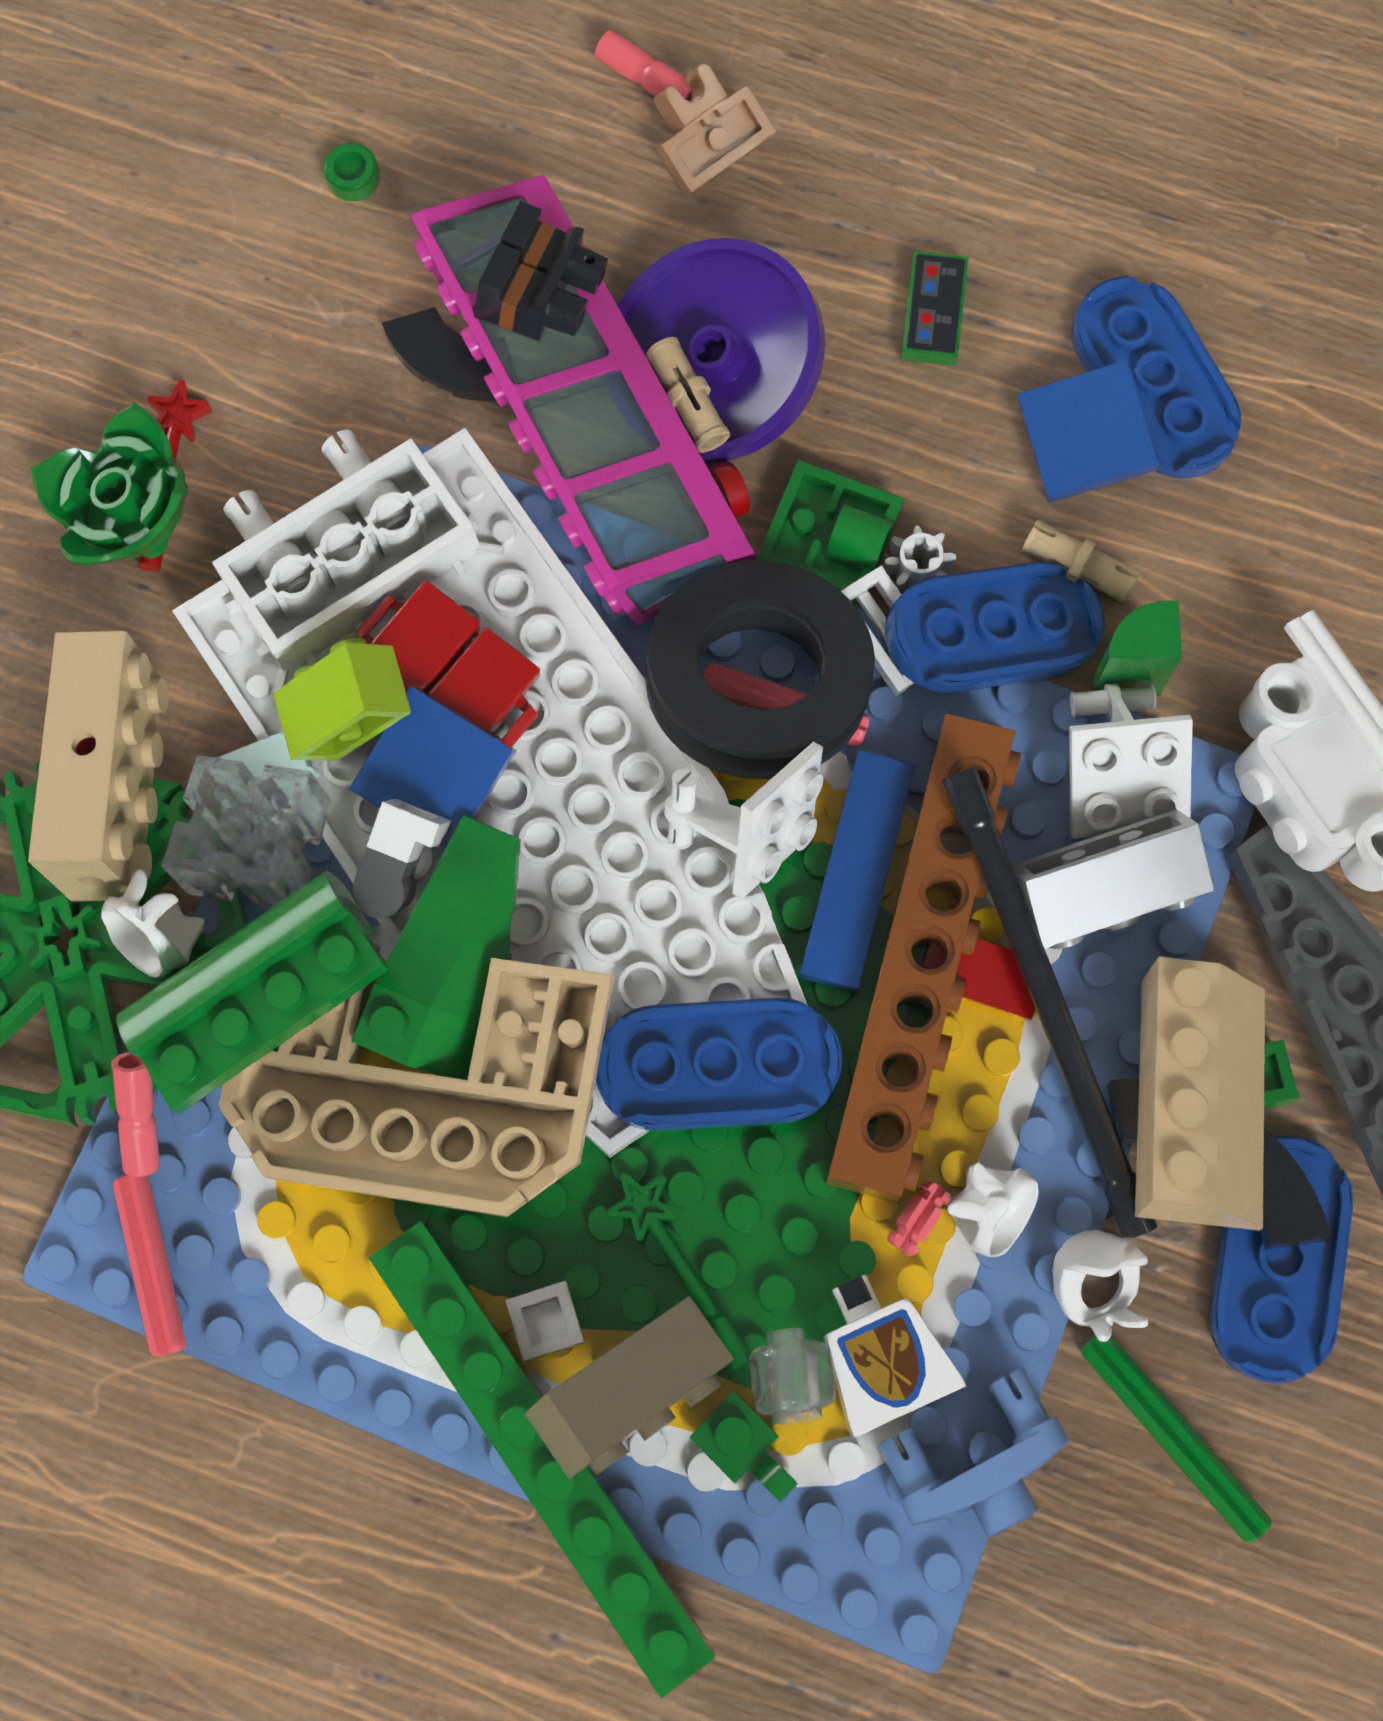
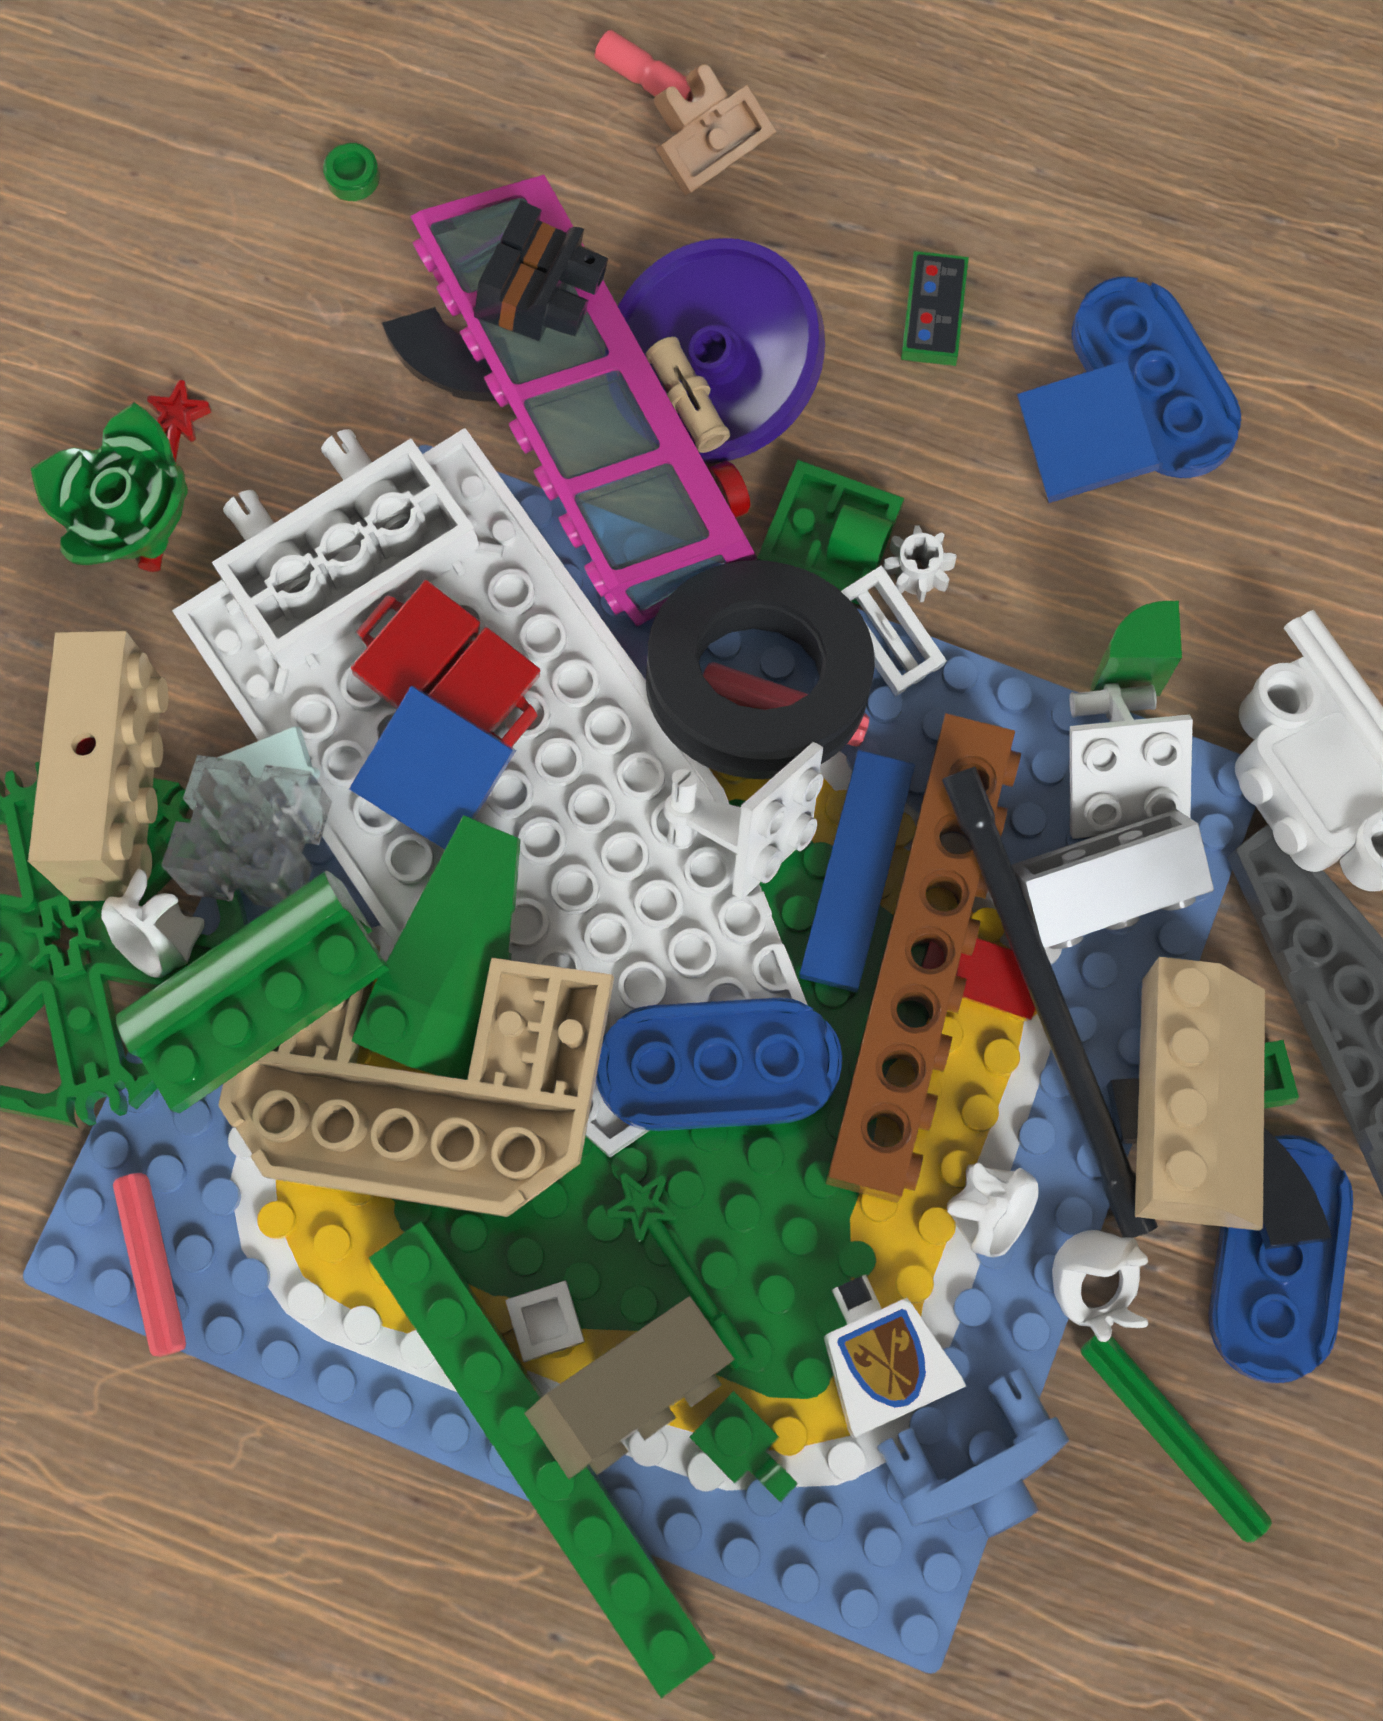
(136, 1123): coral piece -> none
(341, 701): lime brick -> none
(392, 855): leg -> none
(791, 1377): clear head -> none
(919, 1217): coral piece -> none
(993, 627): blue tile -> none
(1082, 560): tan pin -> none

